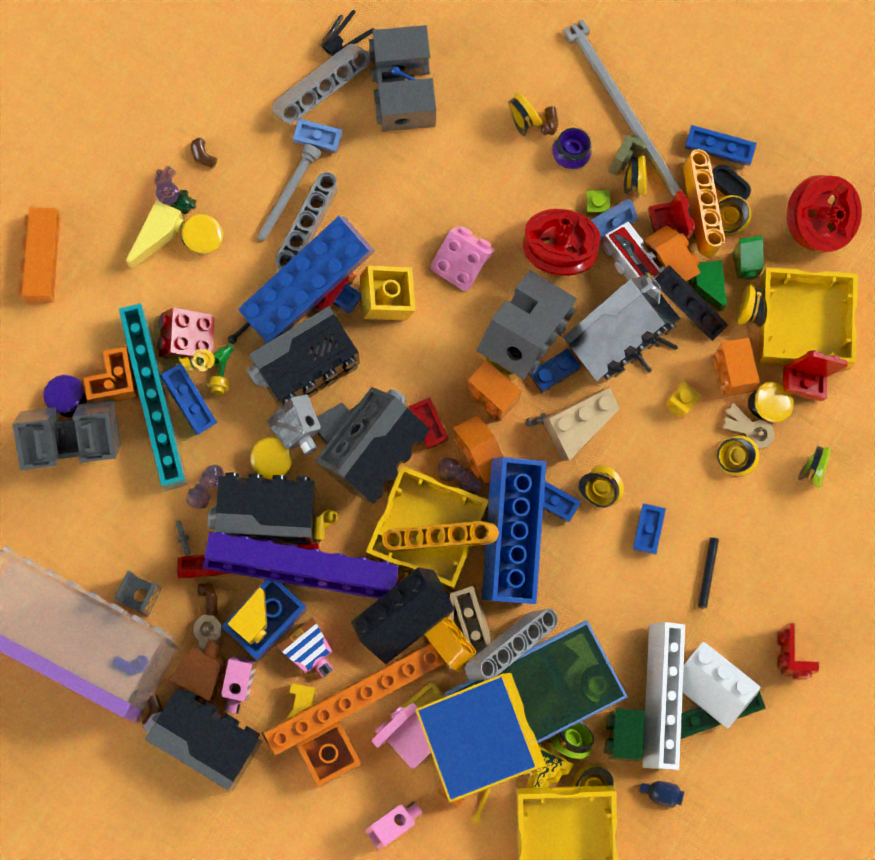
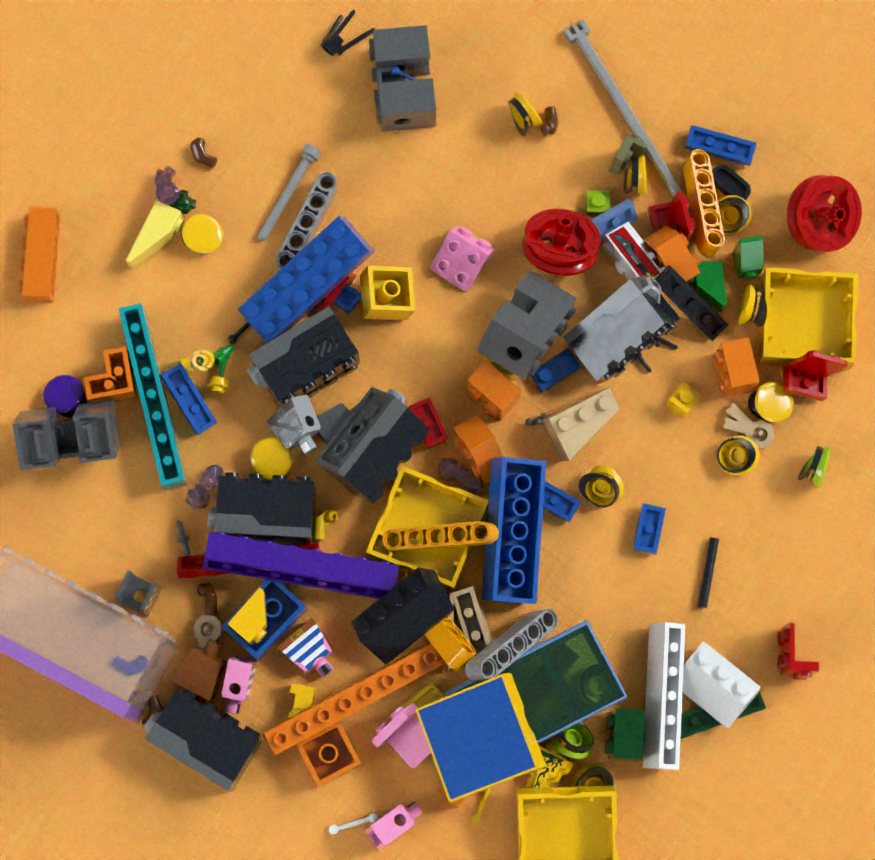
(184, 332): bracket -> none
(318, 135): medium blue plate -> none
(331, 82): light grey beam -> none
(333, 829): none -> white hinge
(572, 148): dark purple piece -> none
(663, 793): dark blue plant -> none

